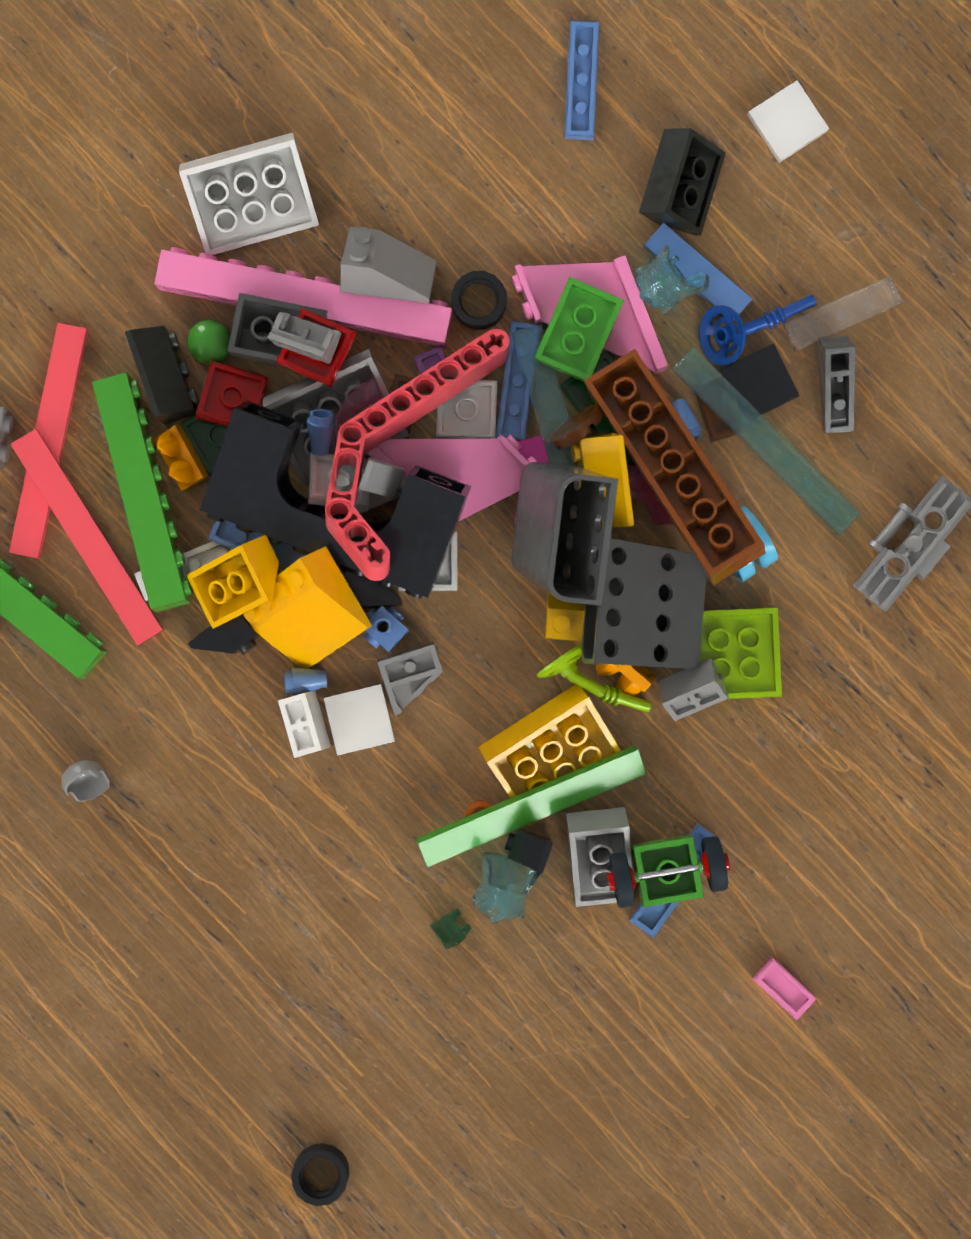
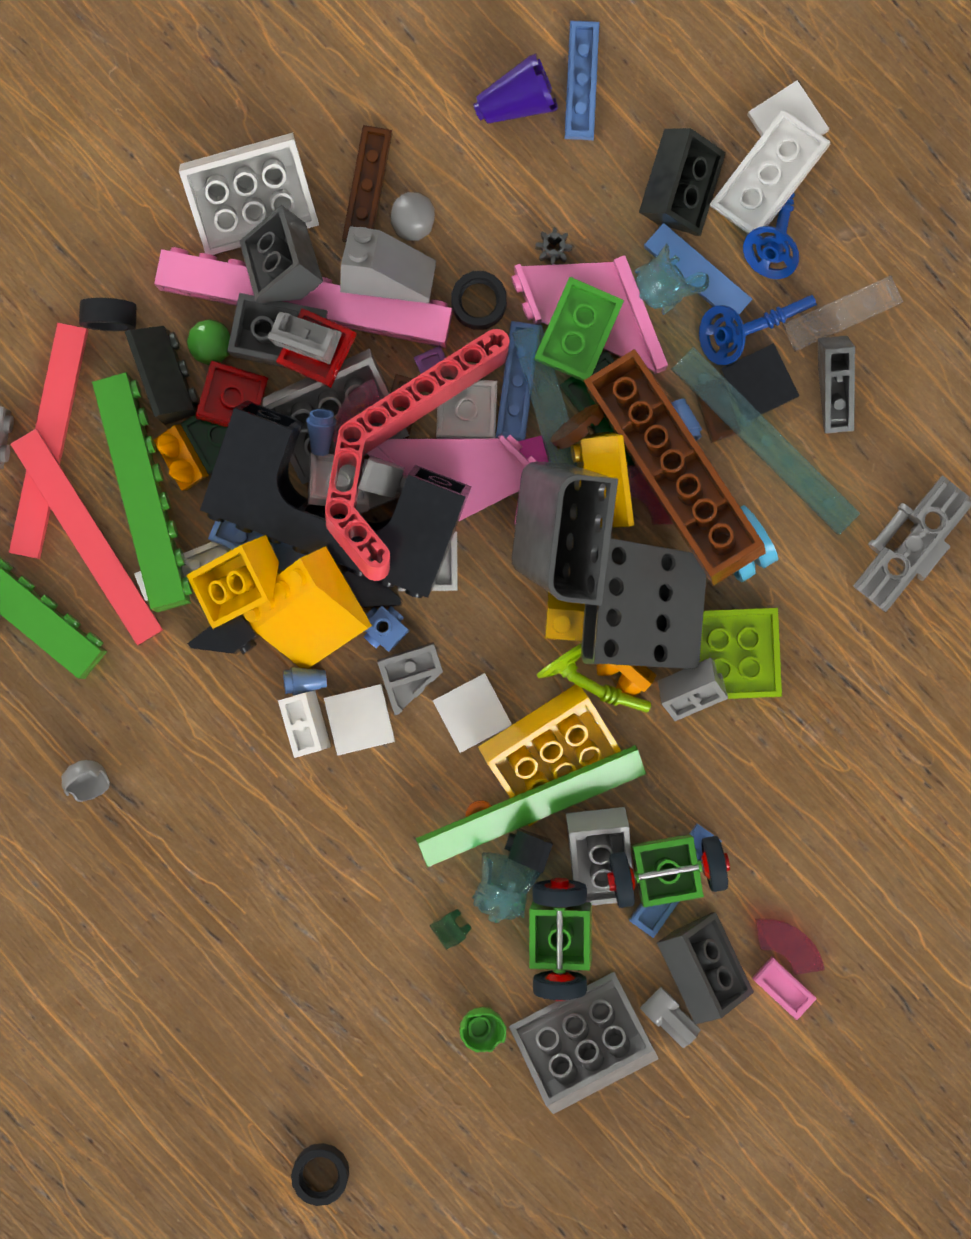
(107, 314): none -> black tyre
(280, 258): none -> dark grey slope
(368, 178): none -> reddish brown tile
(412, 216): none -> light grey hair
(472, 712): none -> white tile
(482, 1029): none -> bright green hair
(517, 94): none -> dark purple cone
(553, 238): none -> dark grey gear
(560, 938): none -> brick
(583, 1043): none -> light grey slope
(665, 1012): none -> light grey piece
(705, 968): none -> dark grey slope
(770, 173): none -> white tile
(774, 246): none -> blue dish
(791, 943): none -> clear pink tile

